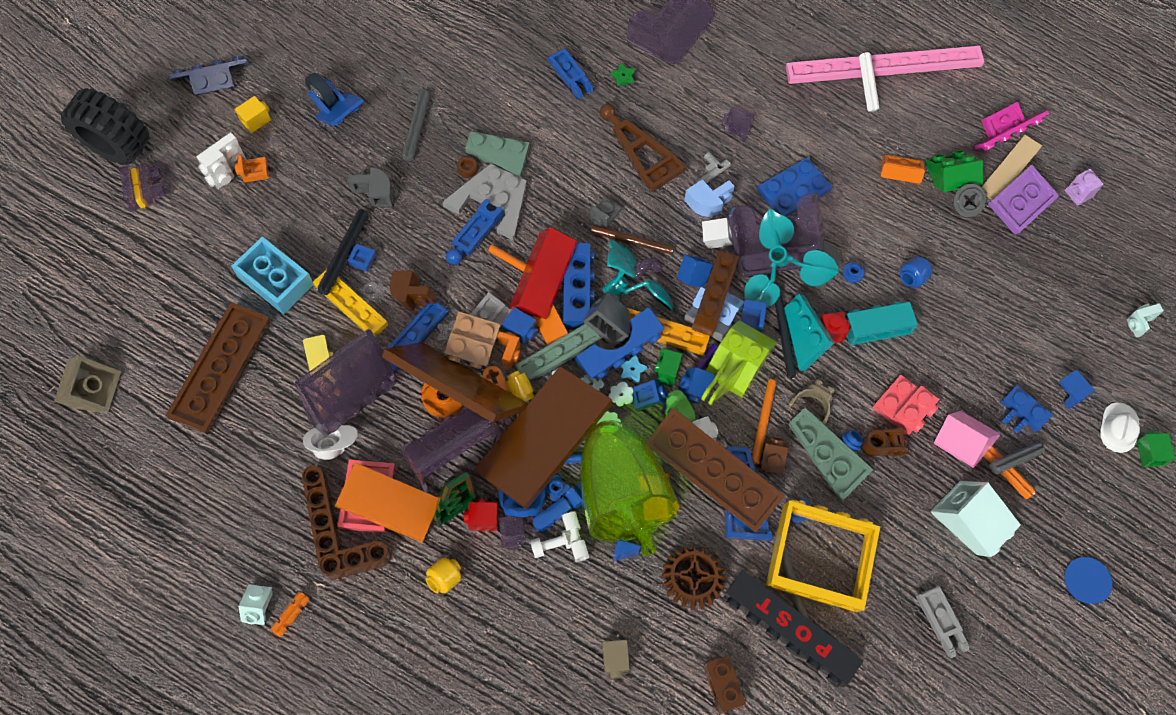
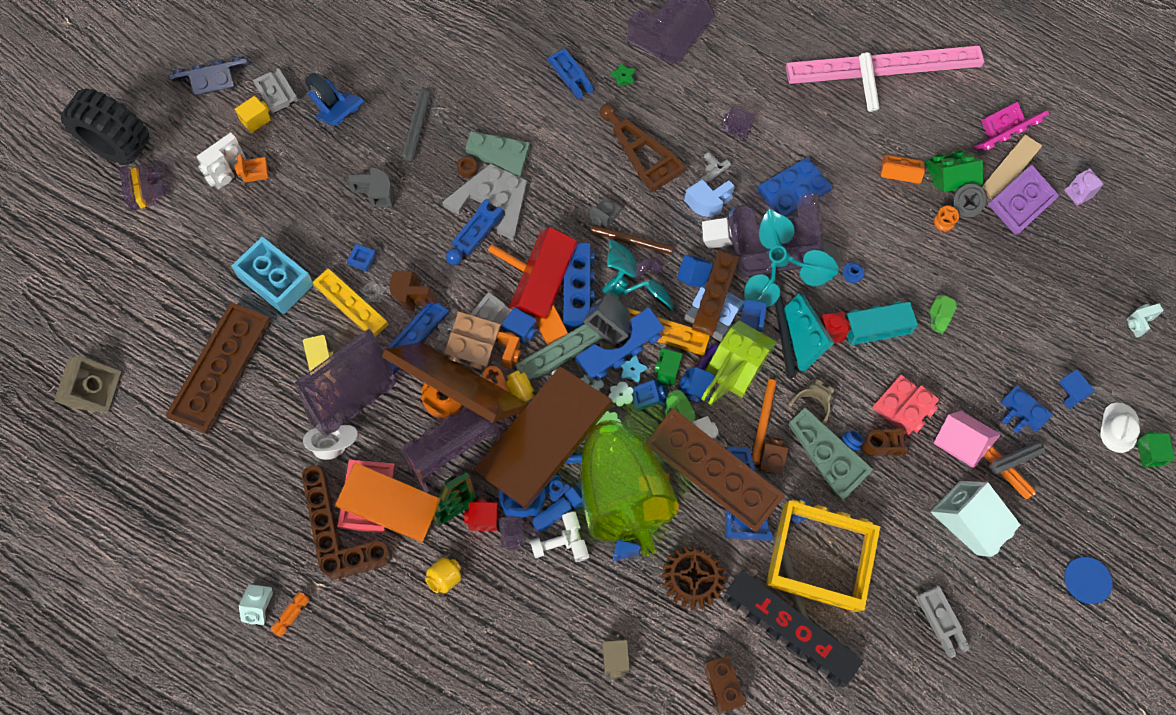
(275, 90): none -> light grey plate
(342, 252): black axle -> none
(915, 271): blue head -> none
(942, 313): none -> bright green rock
(948, 213): none -> orange wheel

